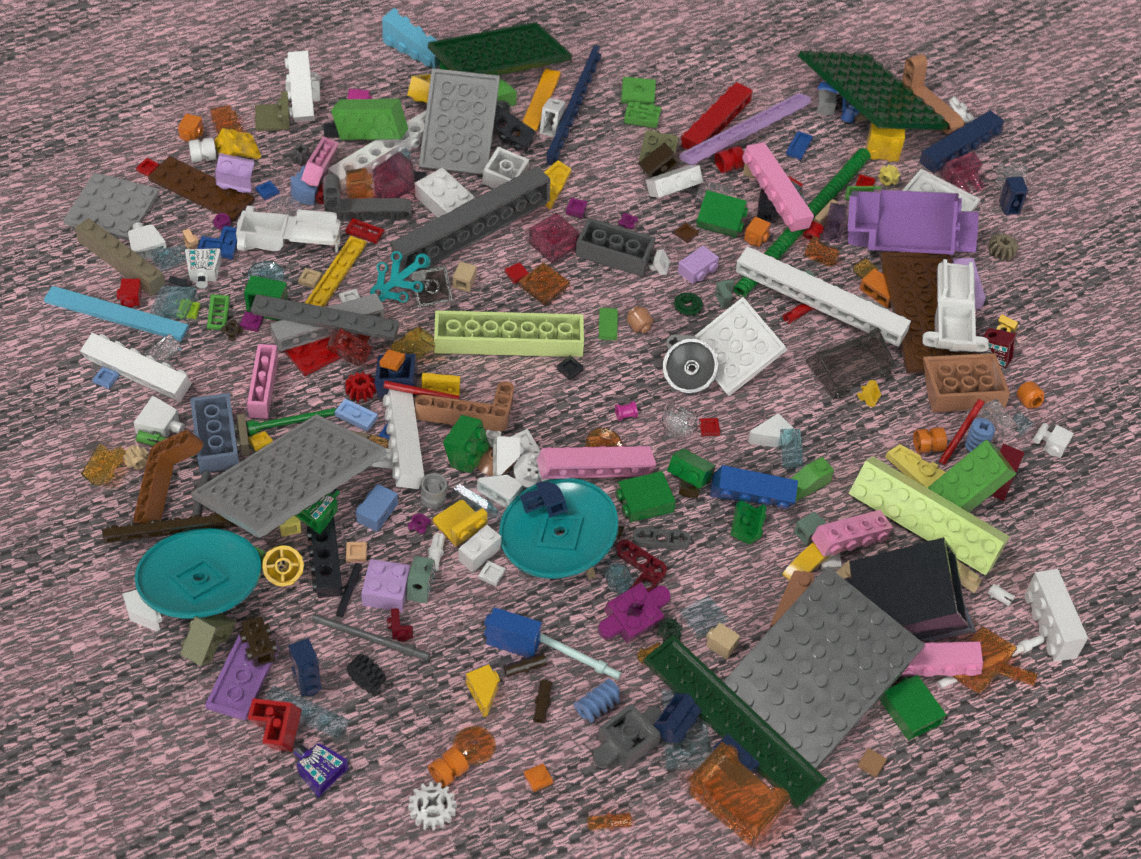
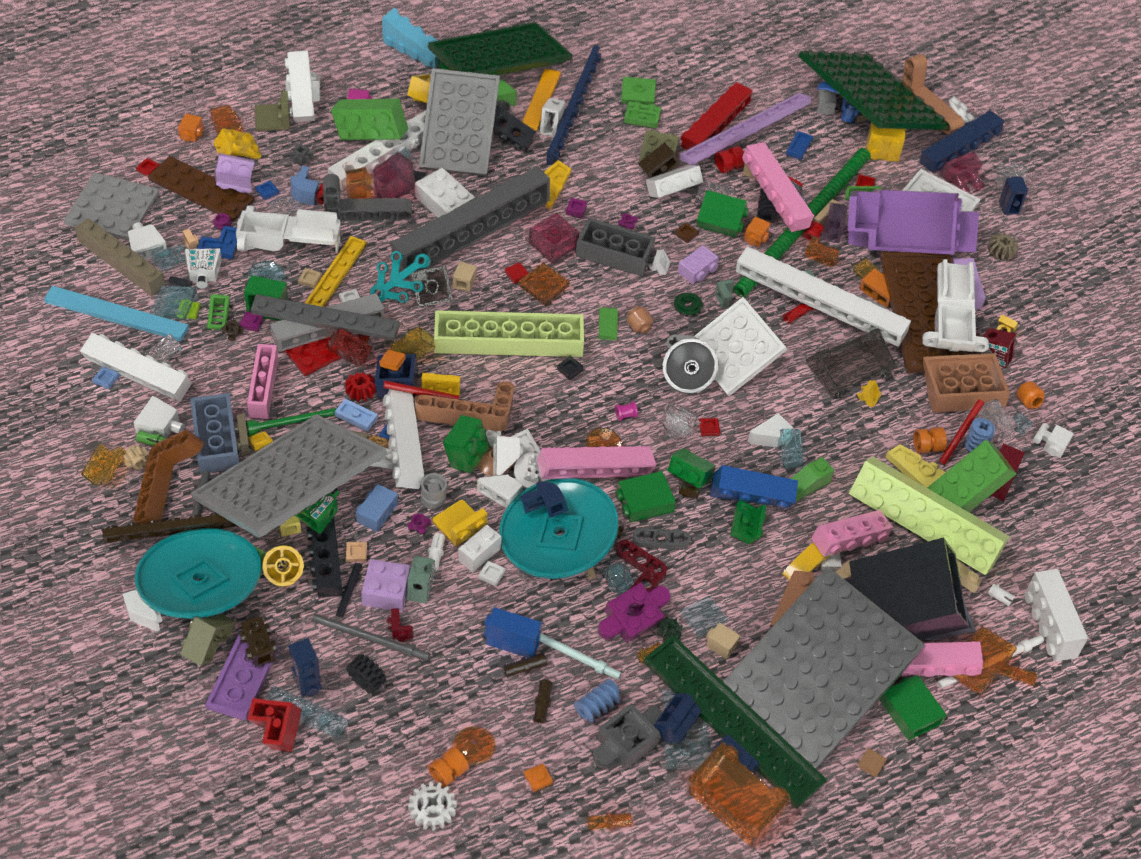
(130, 292): red brick -> none
(202, 150): white wheel -> none
(319, 161): bright pink brick -> none
(320, 767): torso -> none
(330, 130): black tile -> none
(363, 232): red tile -> none
(476, 499): clear light blue tile -> none
(483, 687): yellow slope -> none
(503, 168): white brick -> none
(807, 526): sand green brick -> none
(889, 175): light yellow gear -> none

